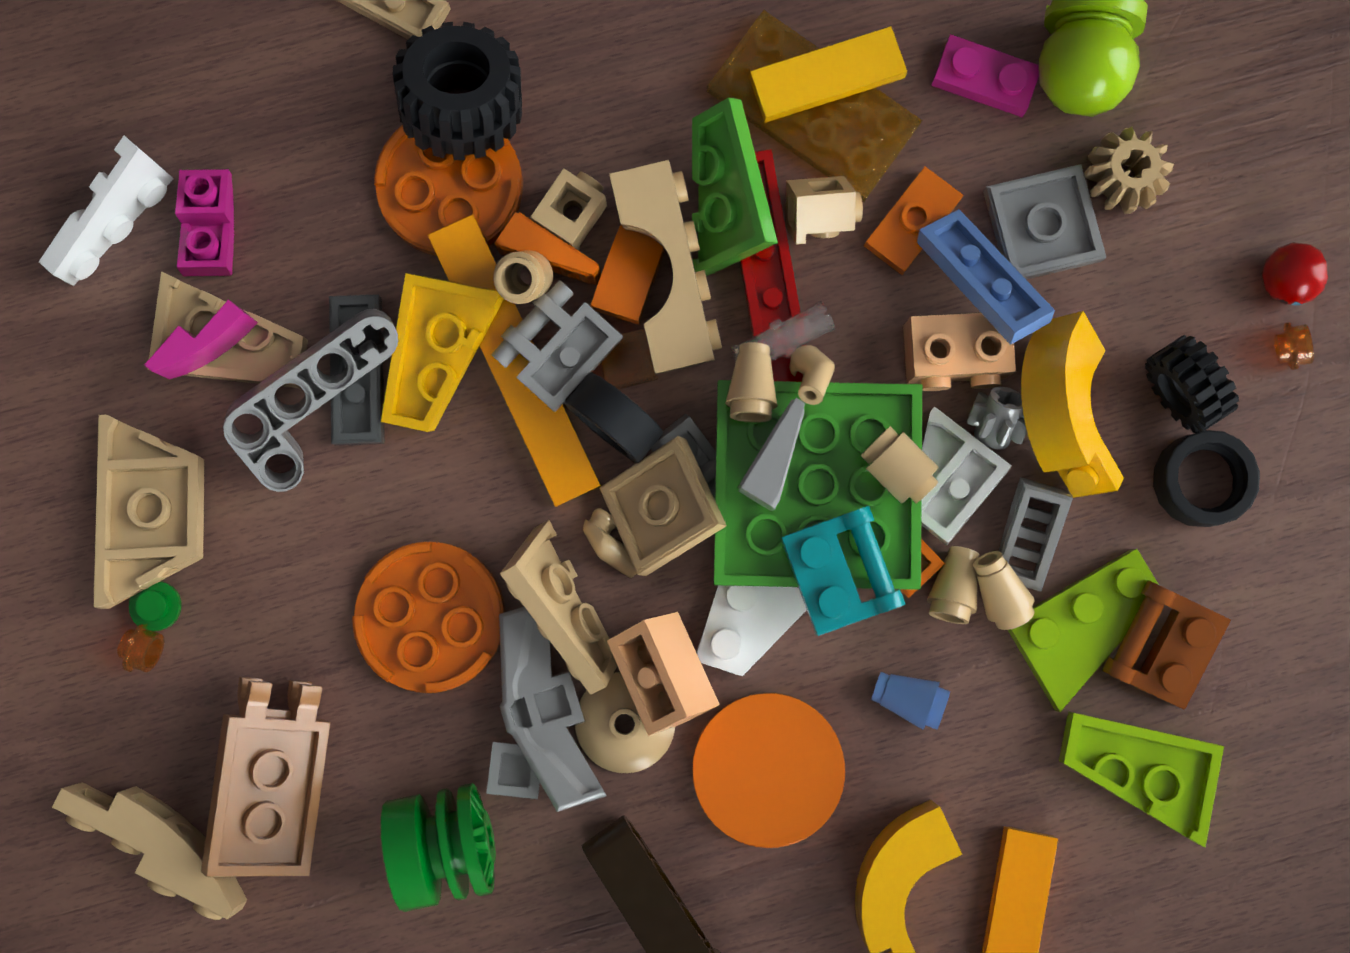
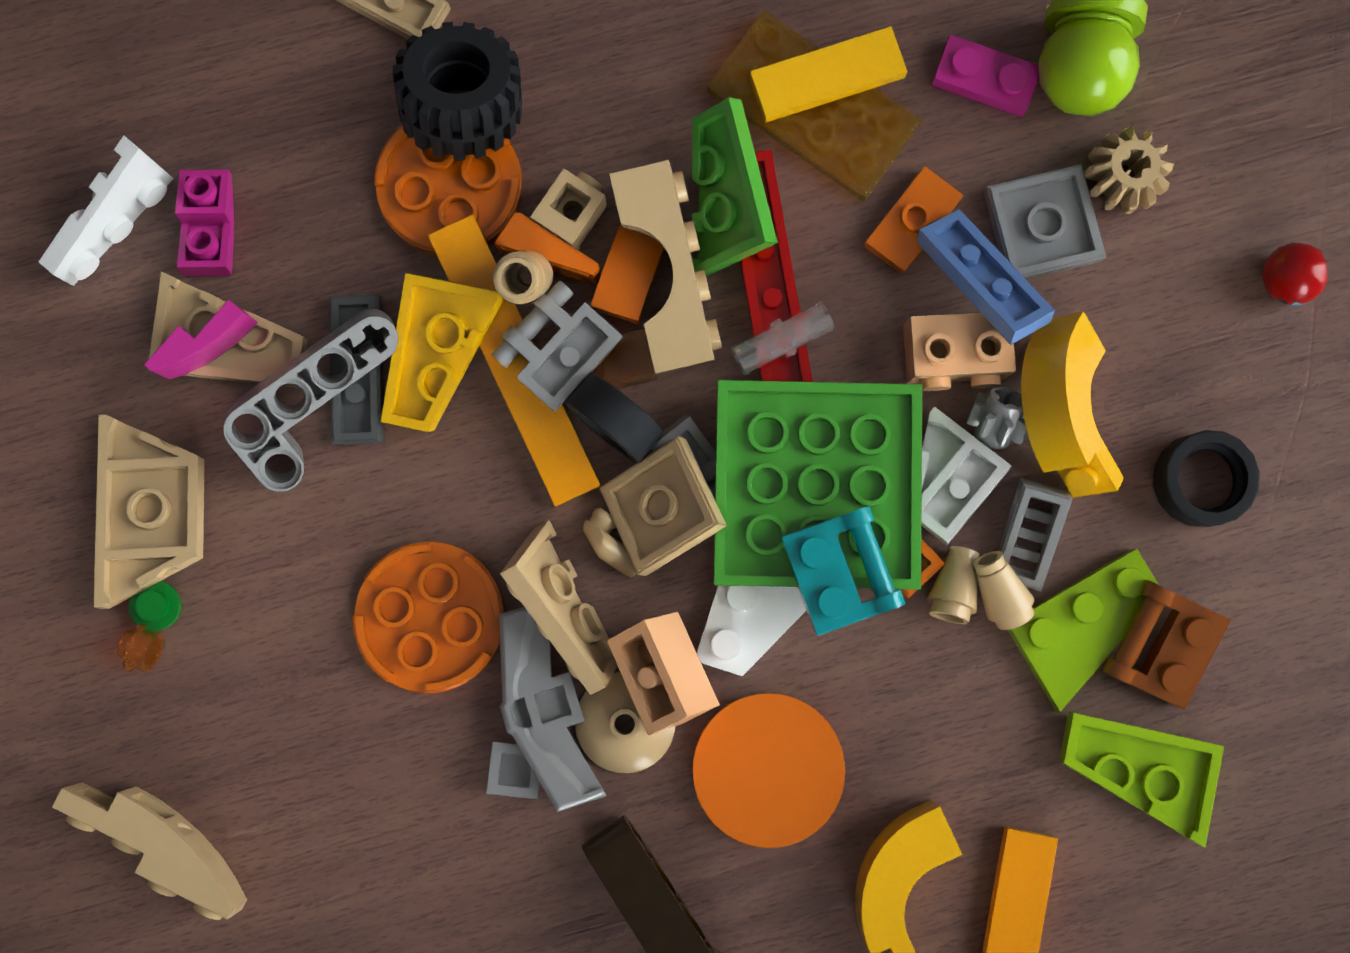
(267, 784): medium nougat tile -> none
(429, 848): green wheel -> none
(752, 384): tan cone -> none
(770, 467): light grey slope -> none
(816, 372): tan arm -> none
(821, 207): tan brick -> none
(900, 466): tan brick -> none
(912, 699): medium blue cone -> none
(1192, 384): black tyre -> none
(1294, 346): clear orange plate -> none

